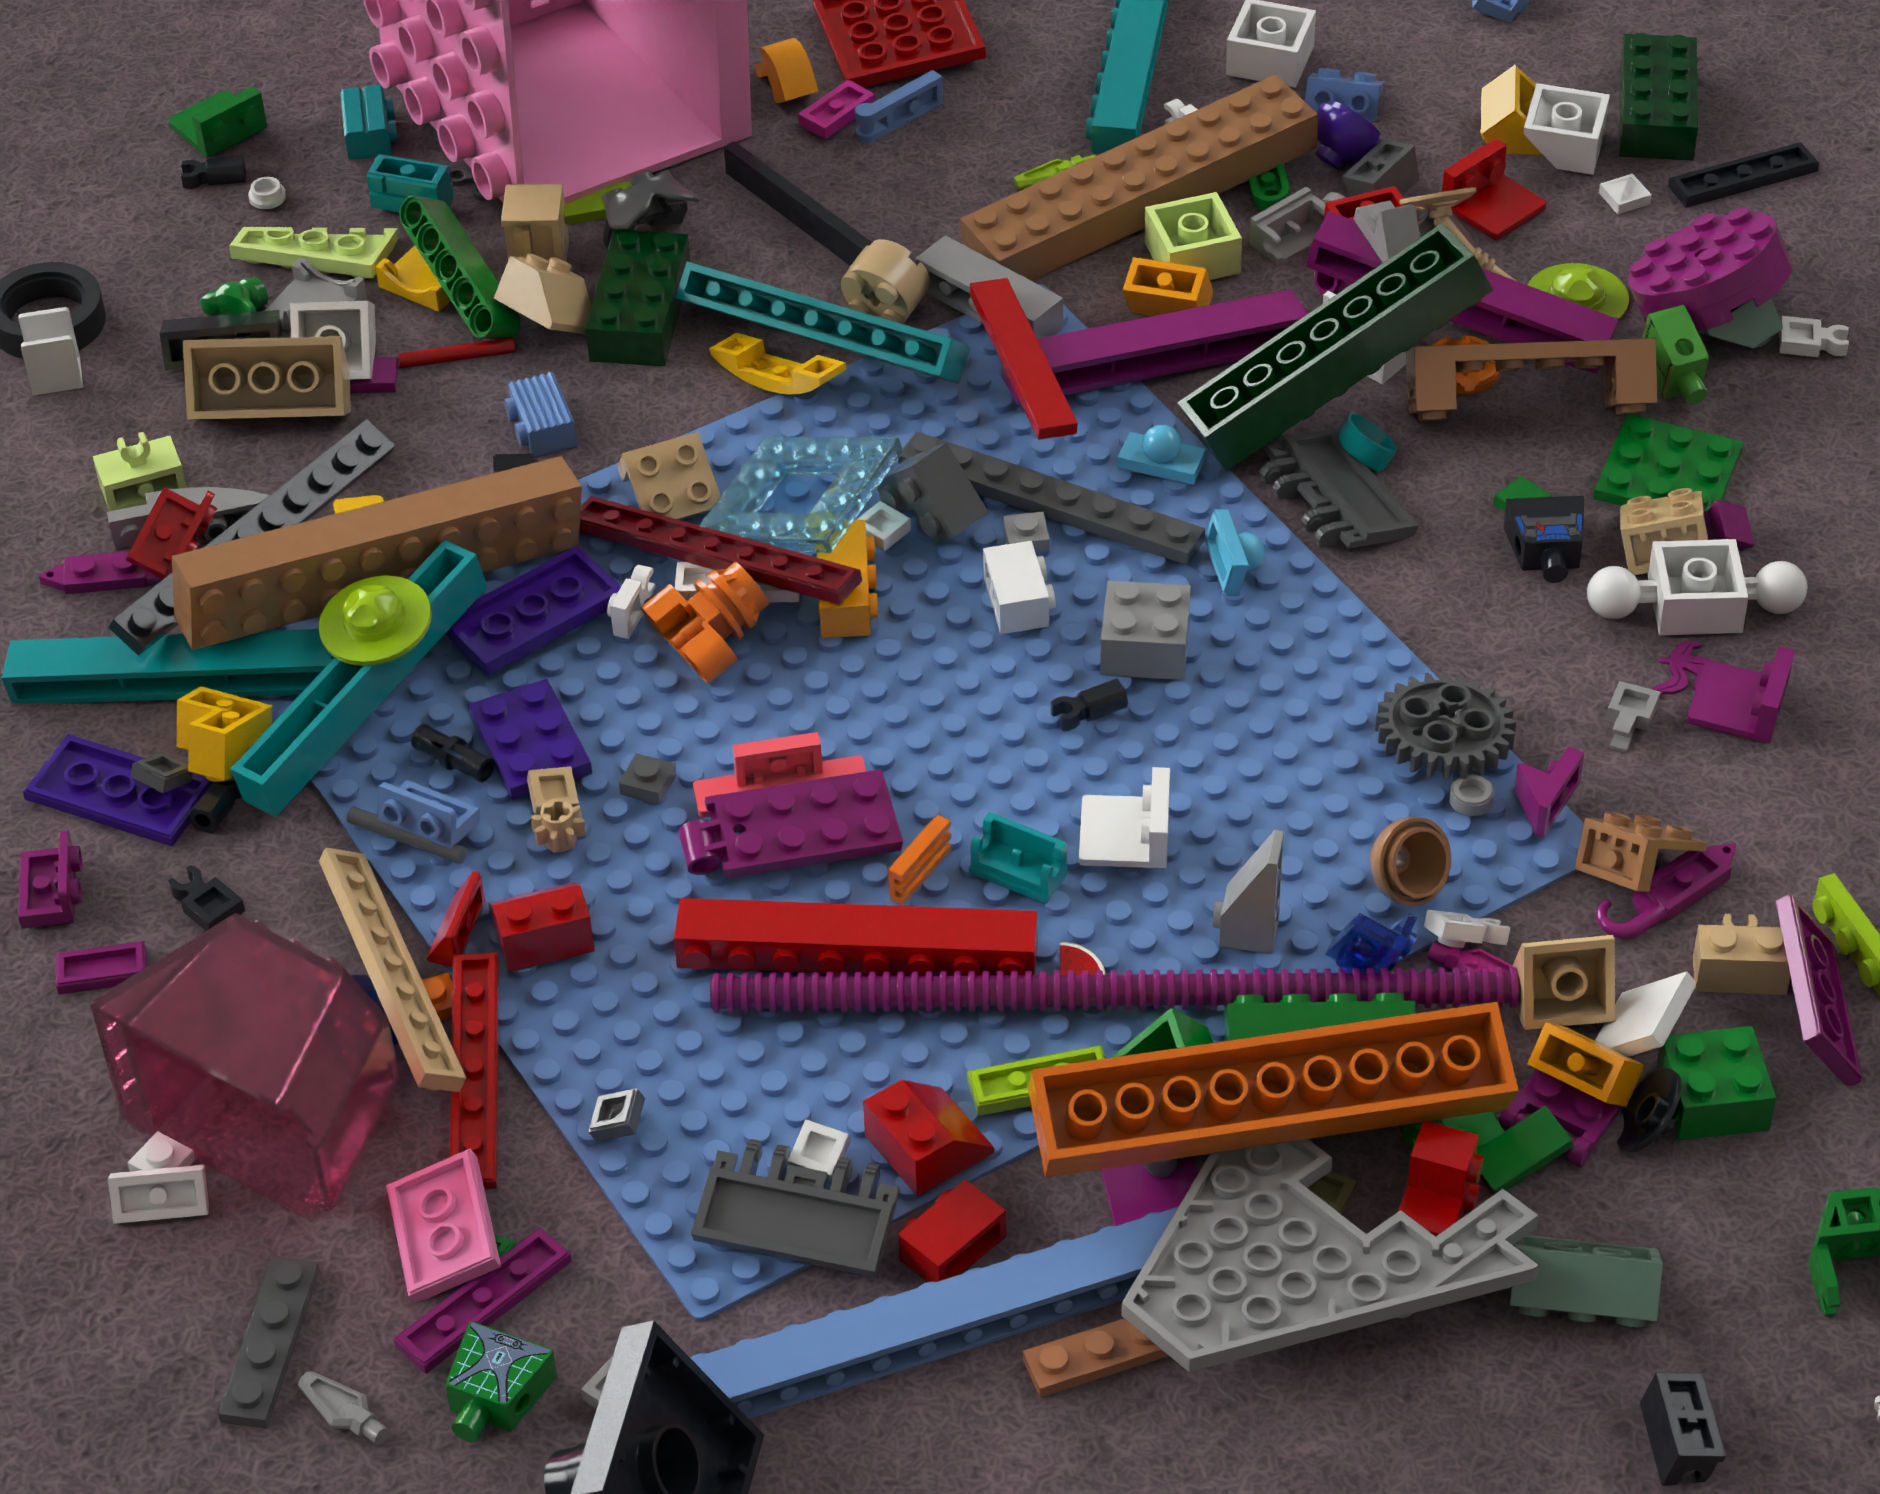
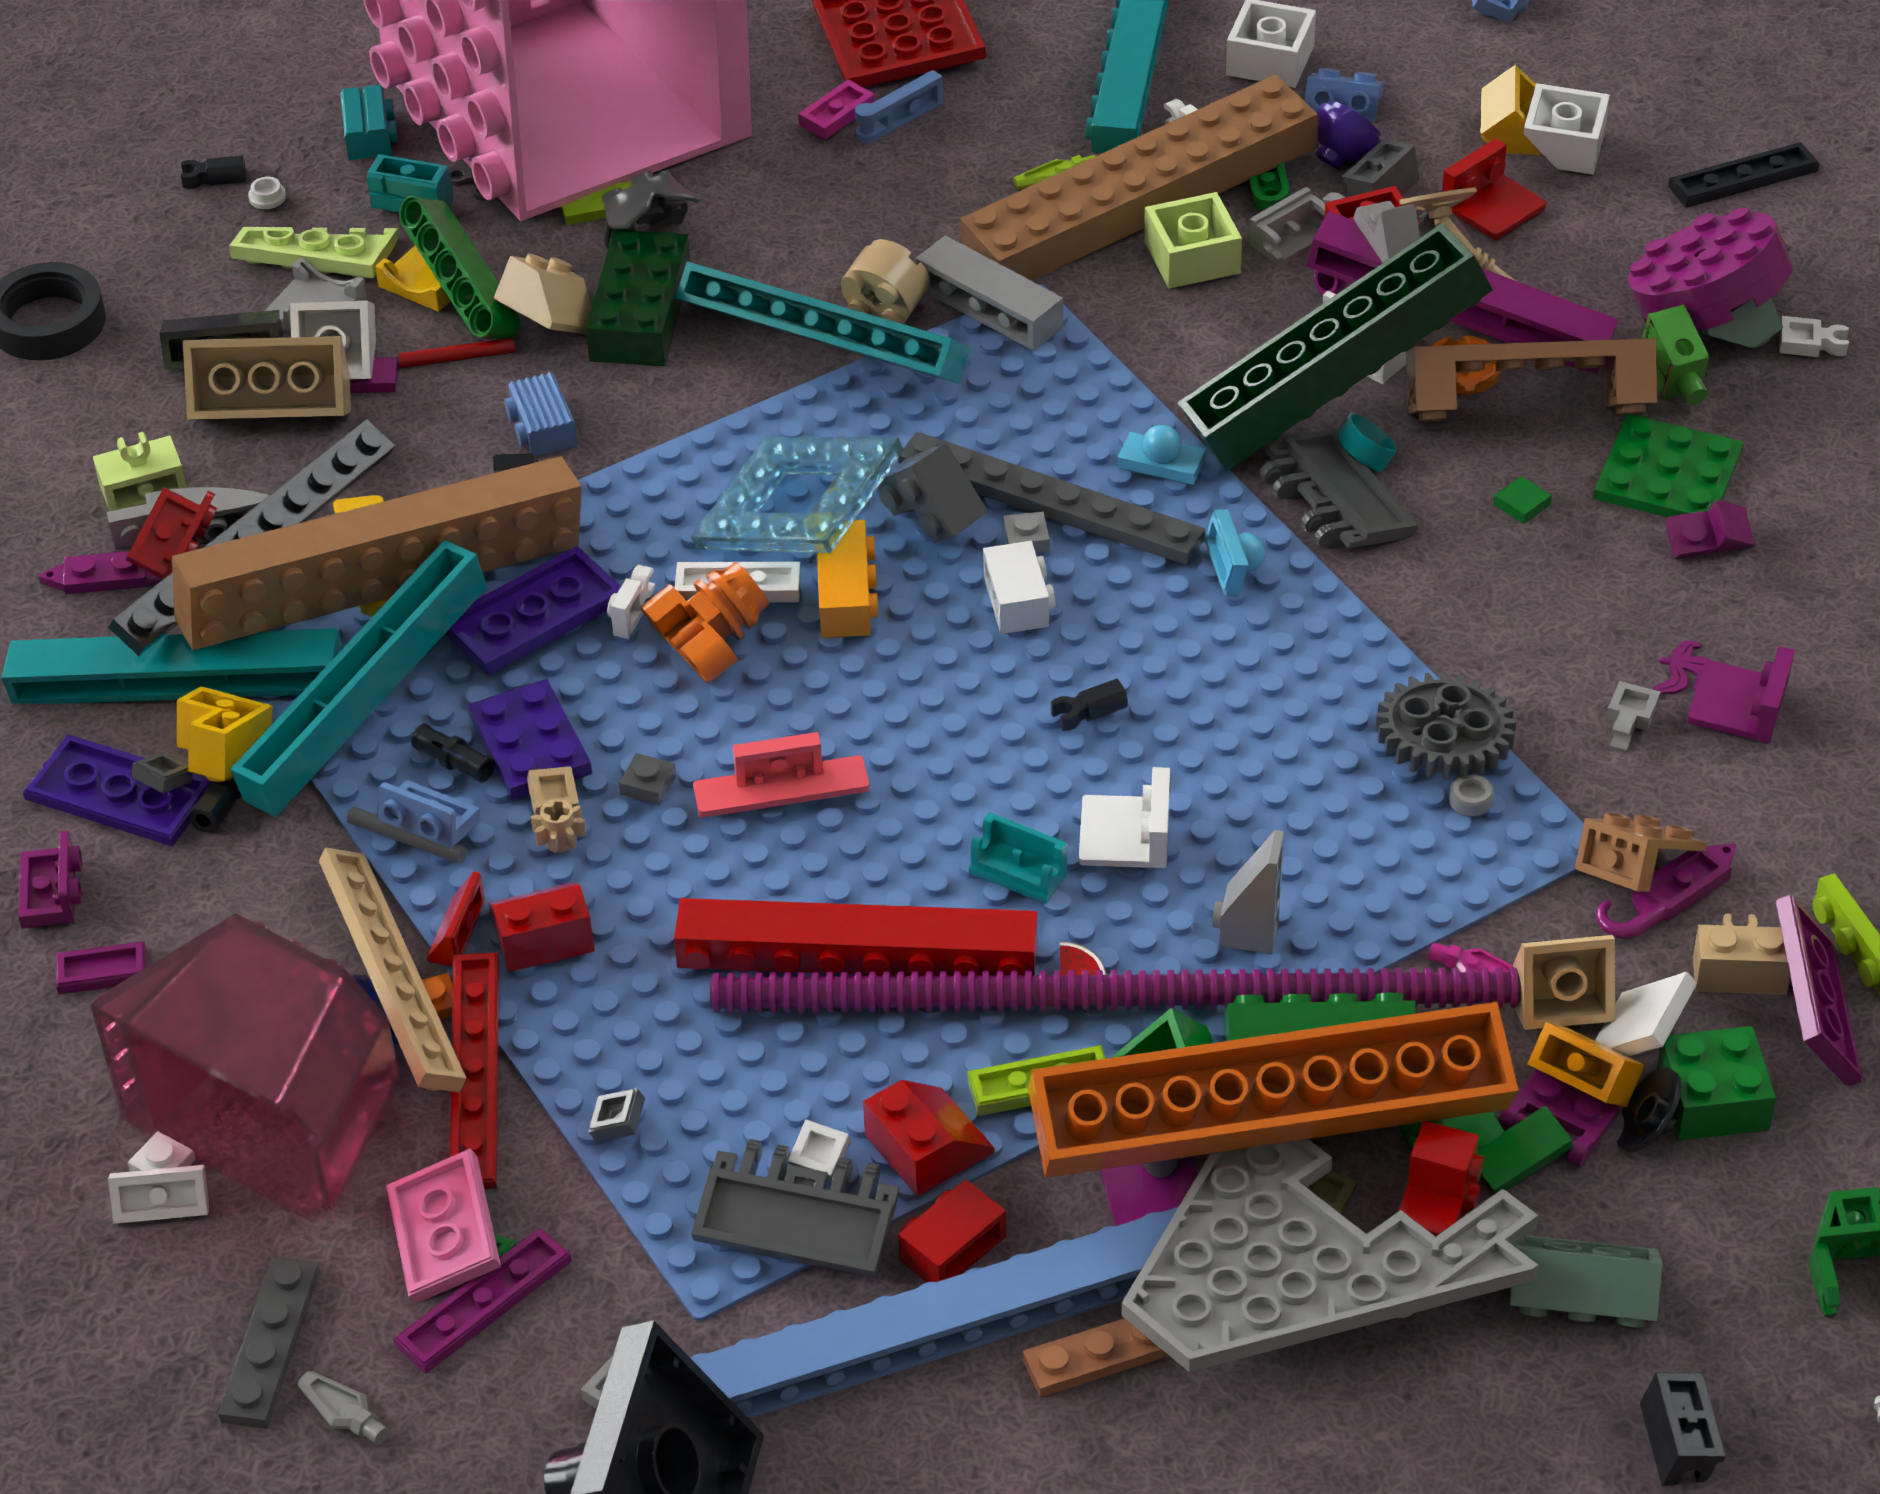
(50, 351): white piece -> none
(207, 902): black plate -> none
(221, 120): green bracket -> none
(235, 298): green animal -> none
(375, 620): lime hat -> none
(496, 1380): green torso -> none
(535, 221): tan piece -> none
(671, 477): tan bracket -> none
(718, 550): dark red tile -> none
(748, 361): yellow slope -> none
(787, 70): light orange brick -> none
(793, 203): black tile -> none
(793, 826): magenta hinge -> none
(885, 525): white plate -> none
(919, 859): orange tile -> none
(1023, 359): red tile -> none
(1145, 630): light grey brick -> none
(1165, 287): light orange brick -> none
(1166, 342): magenta brick -> none
(1371, 944): clear blue bracket -> none
(1411, 861): medium nougat piece -> none
(1458, 928): white plate -> none
(1546, 533): black torso -> none
(1547, 793): magenta slope -> none
(1584, 286): lime hat -> none
(1625, 193): white tile -> none
(1658, 97): dark green brick -> none
(1660, 519): tan bracket -> none
(1697, 588): white brick -> none

